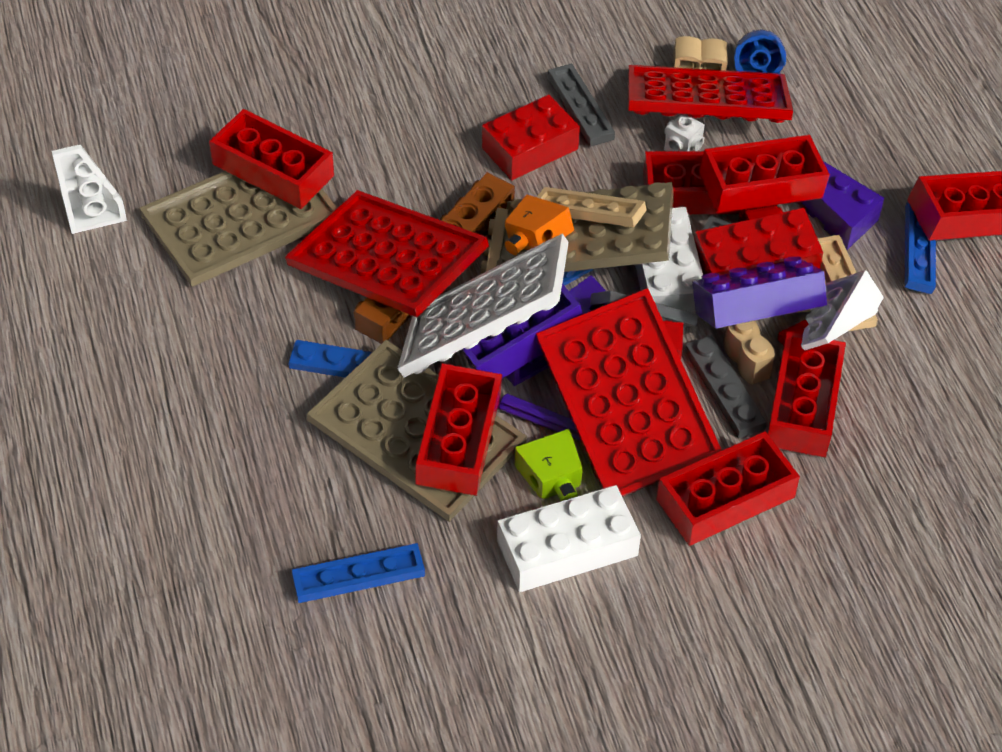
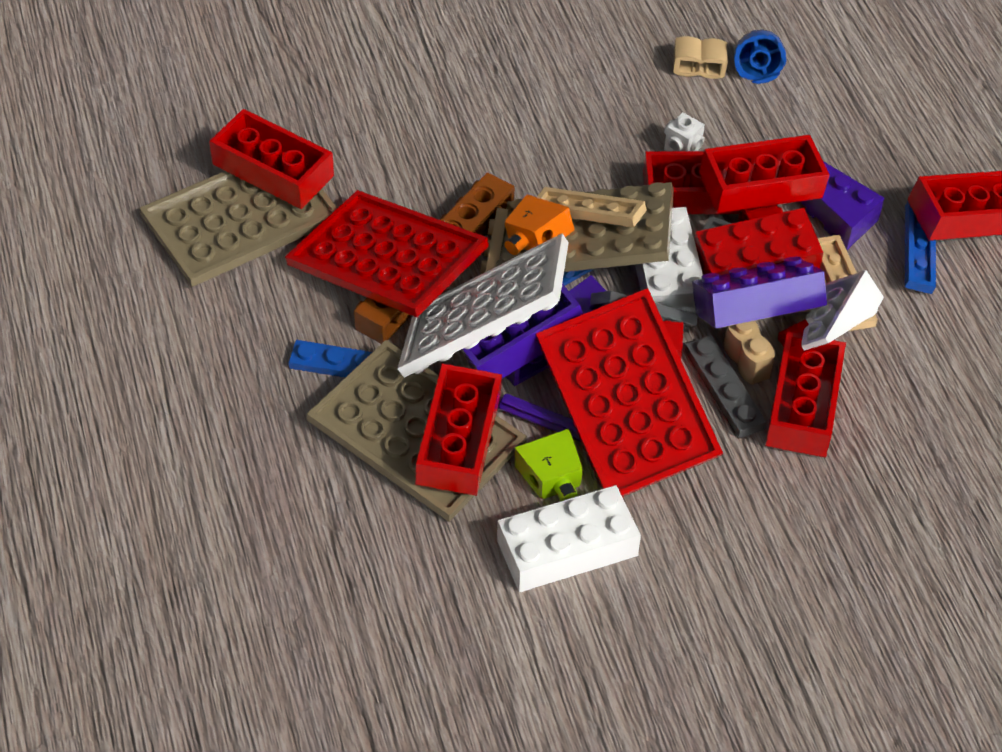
(85, 191): white wedge -> none
(358, 573): blue plate -> none
(530, 137): red brick -> none
(581, 105): dark grey plate -> none
(709, 93): red plate -> none
(727, 488): red brick -> none

